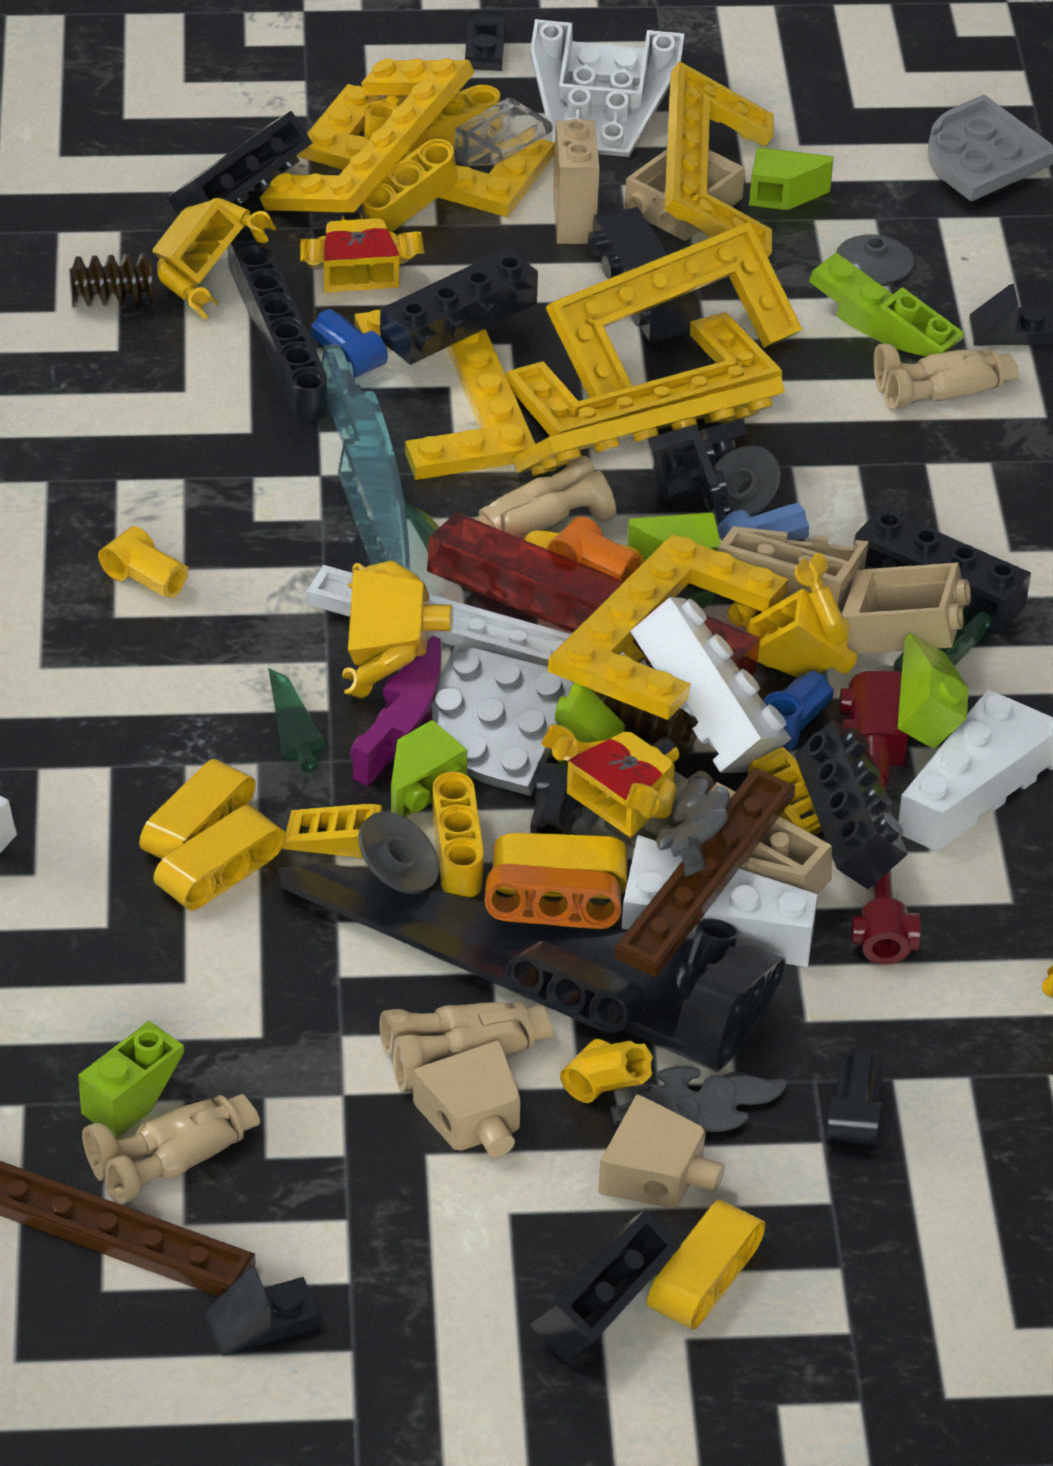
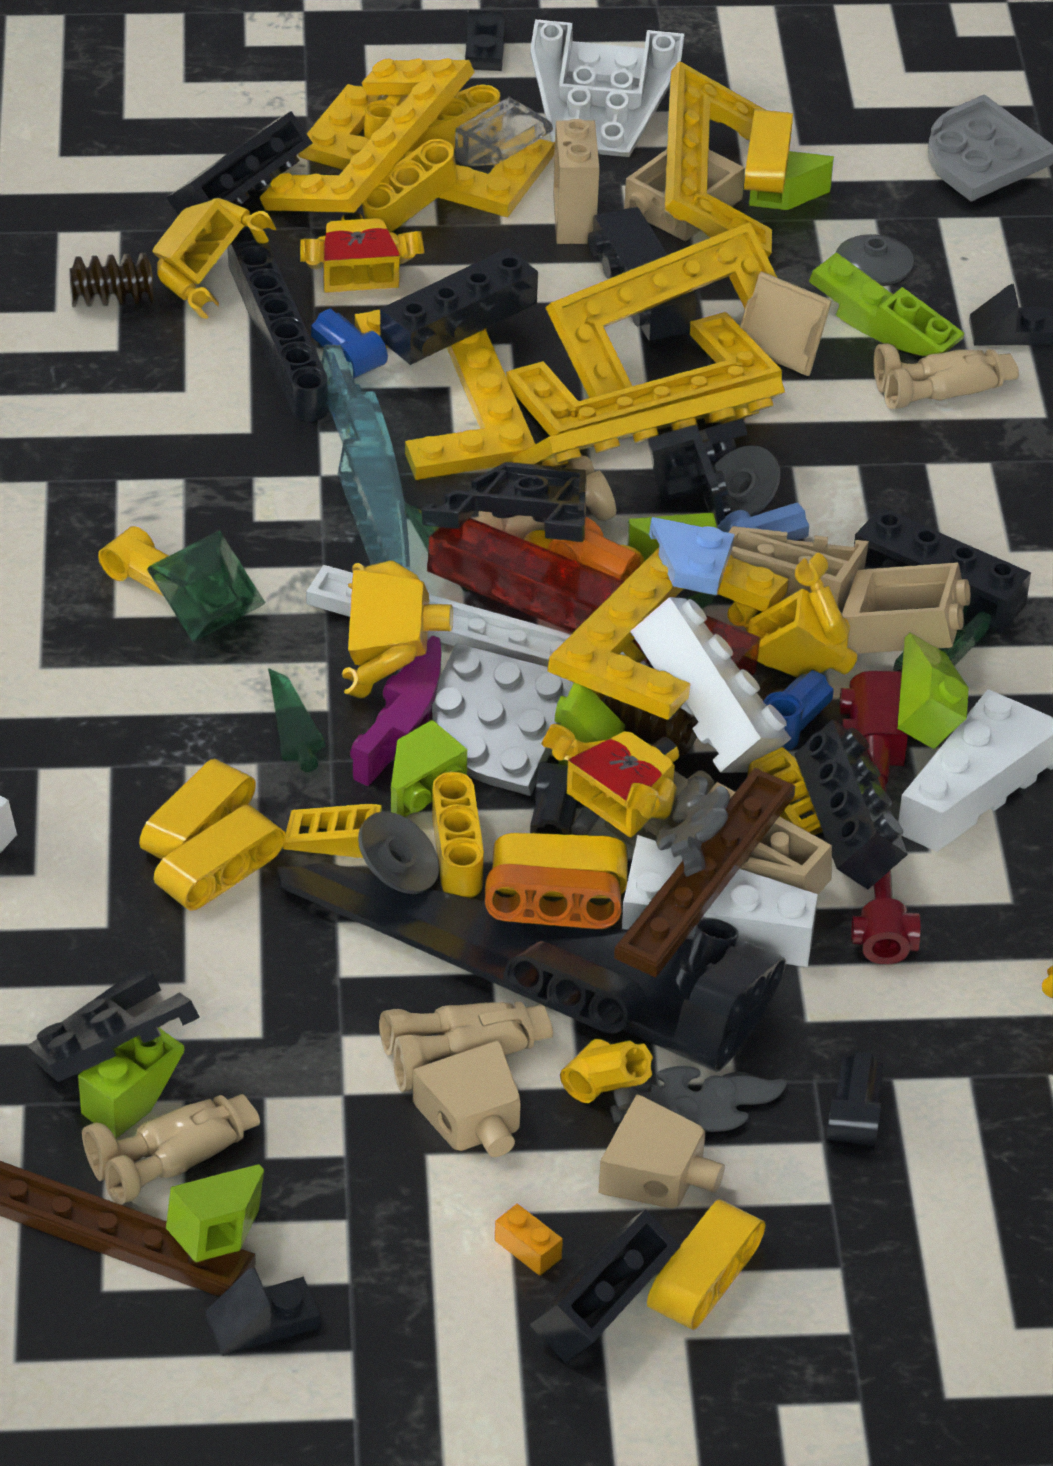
(103, 1024): none -> black wing
(206, 586): none -> clear green slope
(215, 1212): none -> lime slope
(512, 489): none -> black wing
(528, 1239): none -> light orange piece
(692, 554): none -> light blue wing
(768, 151): none -> yellow beam
(786, 322): none -> tan piece

